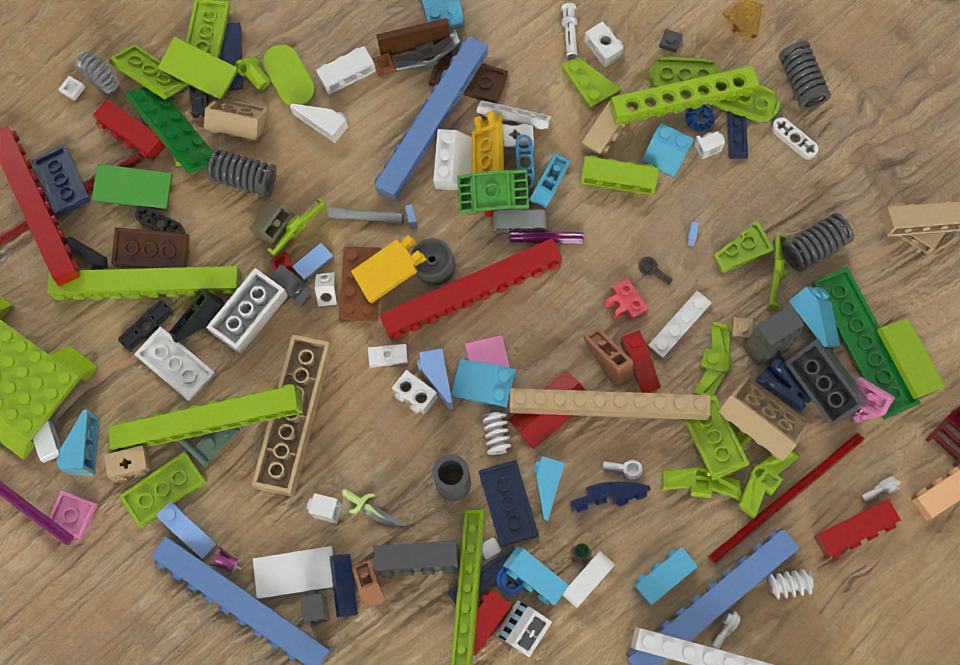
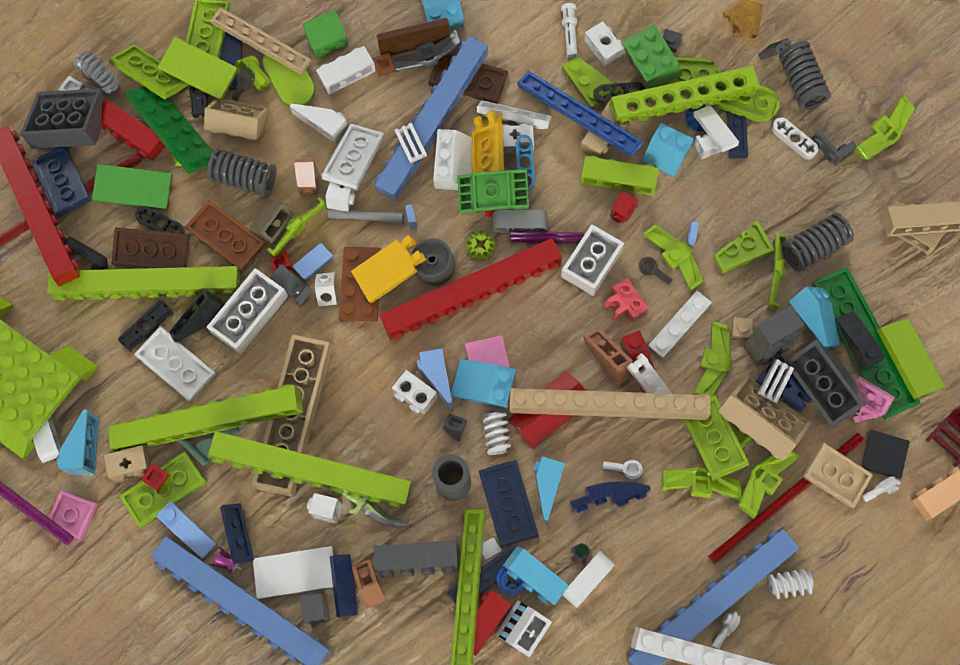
(64, 119): none -> dark grey slope
(155, 477): none -> red plate
(225, 235): none -> dark orange plate
(236, 533): none -> dark blue tile
(245, 78): none -> clear smoke plate
(260, 41): none -> tan tile
(306, 176): none -> slope
(309, 469): none -> lime brick
(325, 34): none -> bright green slope
(340, 197): none -> white brick
(353, 156): none -> white tile
(387, 355): white plate -> none
(405, 130): none -> white tile
(455, 426): none -> dark grey slope
(479, 253): none -> lime gear
(549, 181): medium azure slope -> none
(580, 114): none -> blue tile
(592, 260): none -> white brick
(606, 87): none -> black beam
(623, 208): none -> red window
(647, 377): none -> white plate
(652, 57): none -> bright green brick
(664, 576): medium azure brick -> none
(676, 255): none -> lime plate
(716, 128): none -> white tile
(774, 49): none -> dark grey tile
(782, 384): none -> white tile
(831, 153): none -> dark grey bracket
(837, 475): none -> tan tile
(857, 528): red brick -> none
(860, 341): none -> black slope
(885, 454): none -> black tile
(886, 130): none -> lime plate

